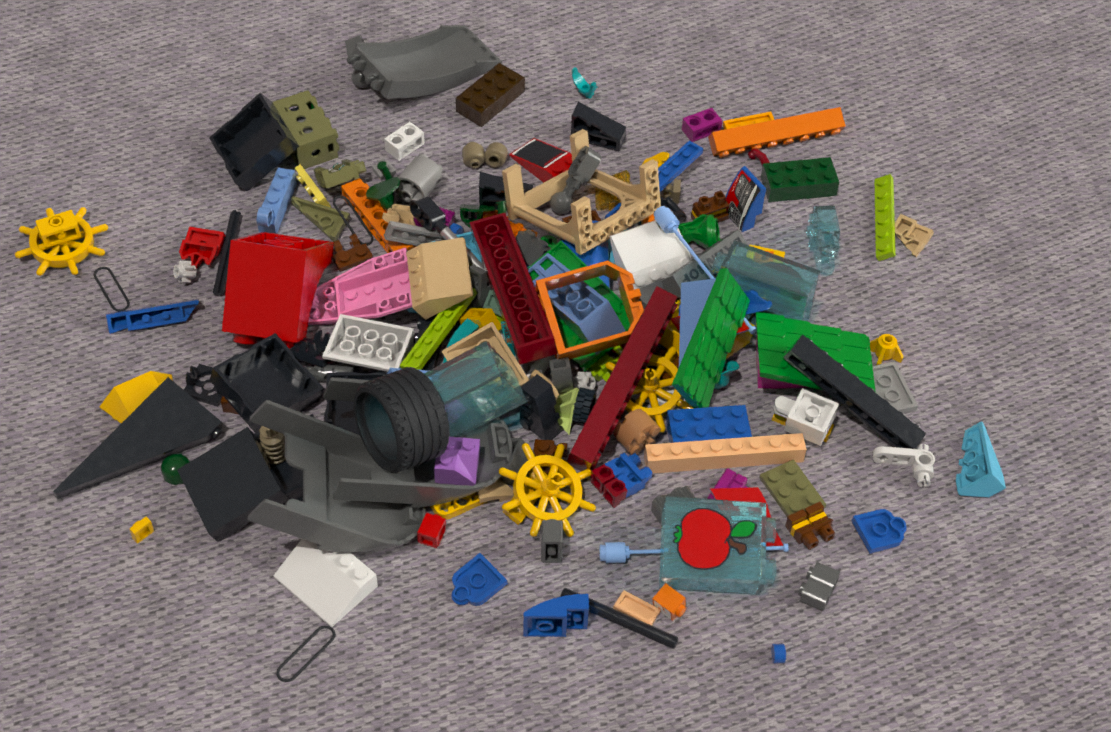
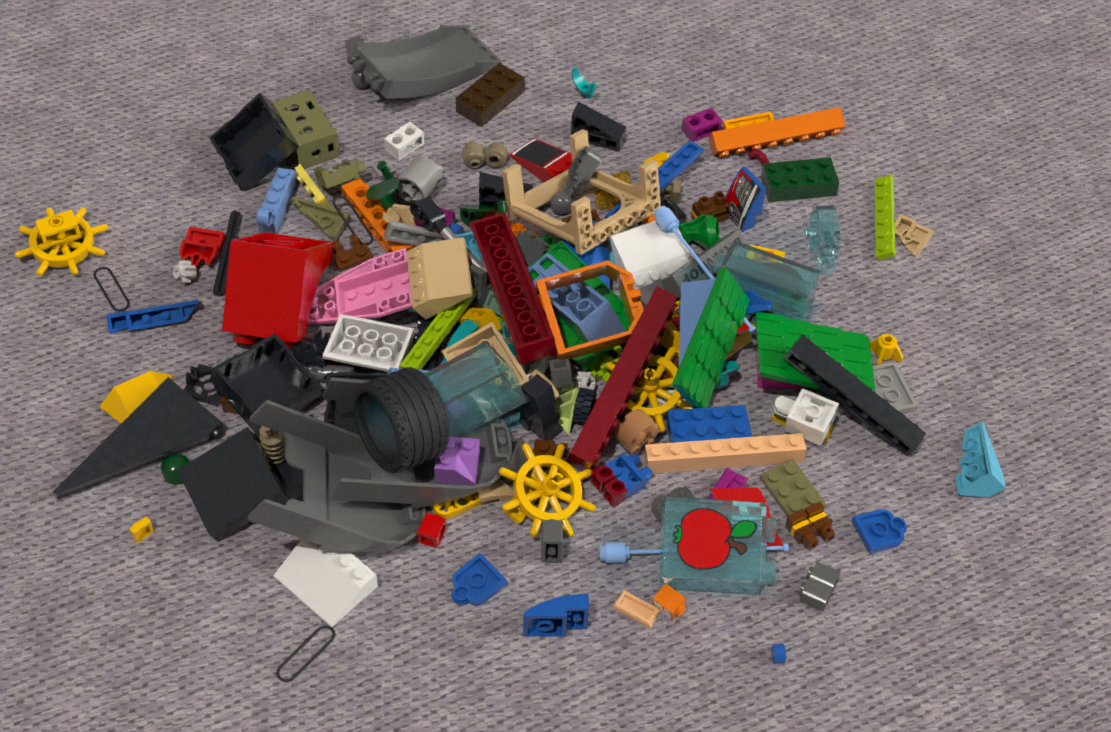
(628, 622): black axle -> none
(919, 459): white piece -> none

